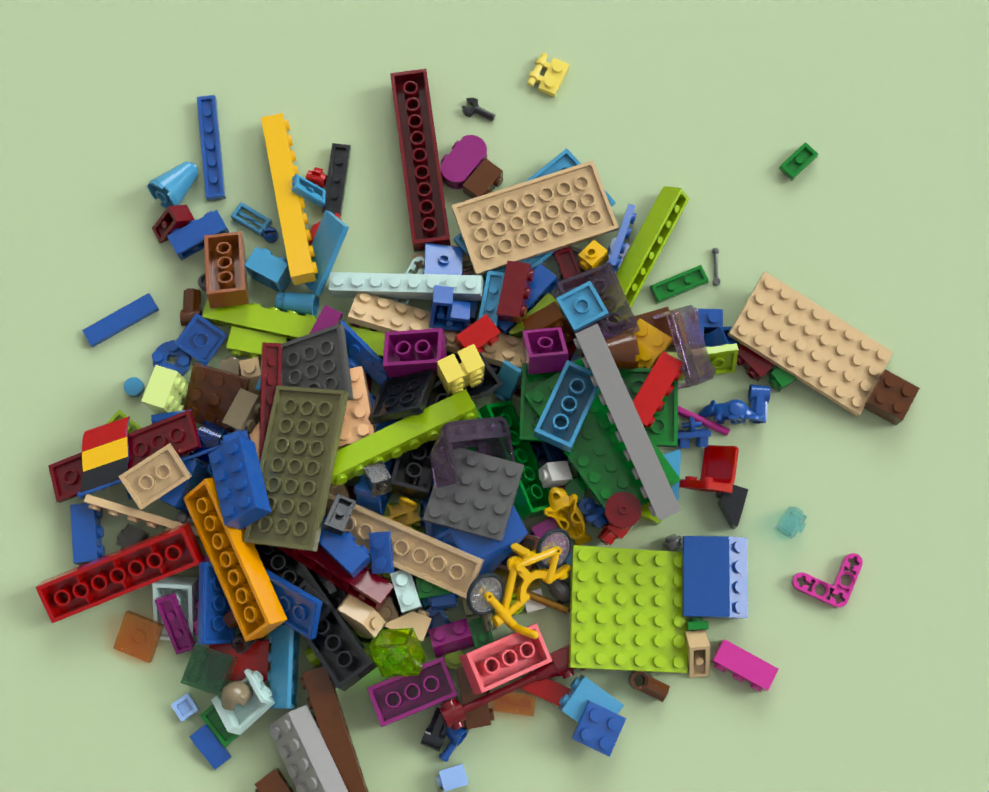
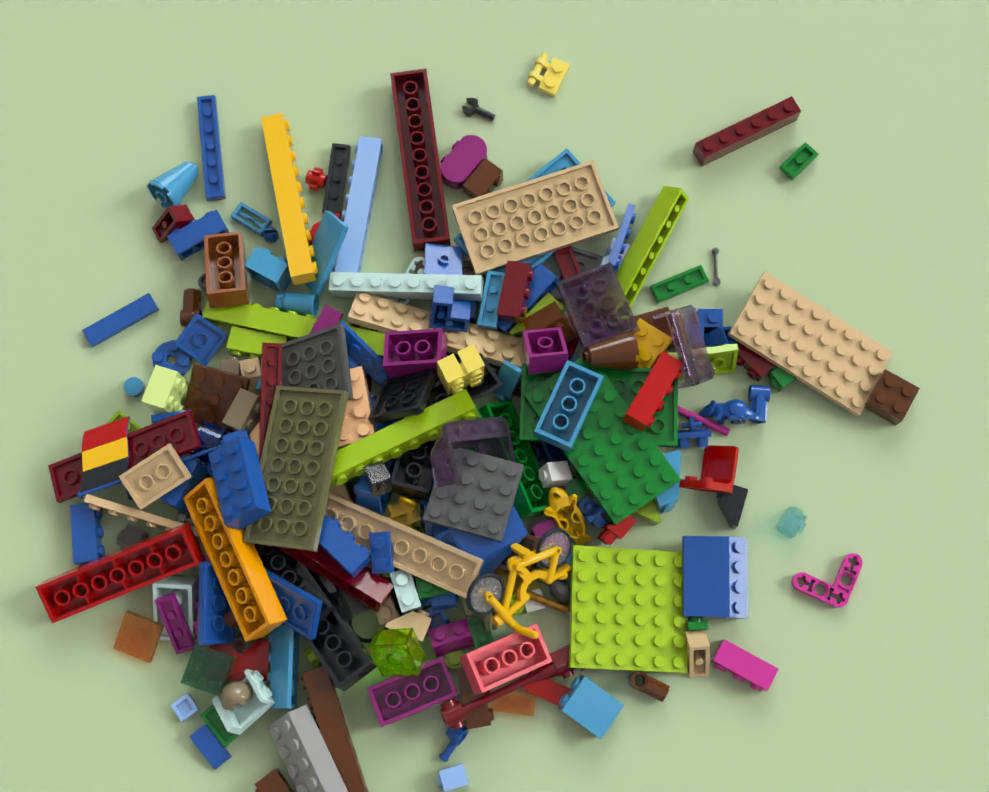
(308, 190): dark azure tile -> none
(339, 514): plate -> none
(359, 204): none -> light blue brick
(361, 617): tan slope -> none
(435, 733): black piece -> none
(480, 333): red brick -> none
(582, 306): dark azure plate -> none
(593, 256): yellow brick -> none
(598, 728): blue plate -> none
(623, 510): dark red piece -> none
(627, 421): light grey brick -> none
(672, 542): dark grey plate -> none
(746, 131): none -> dark red brick

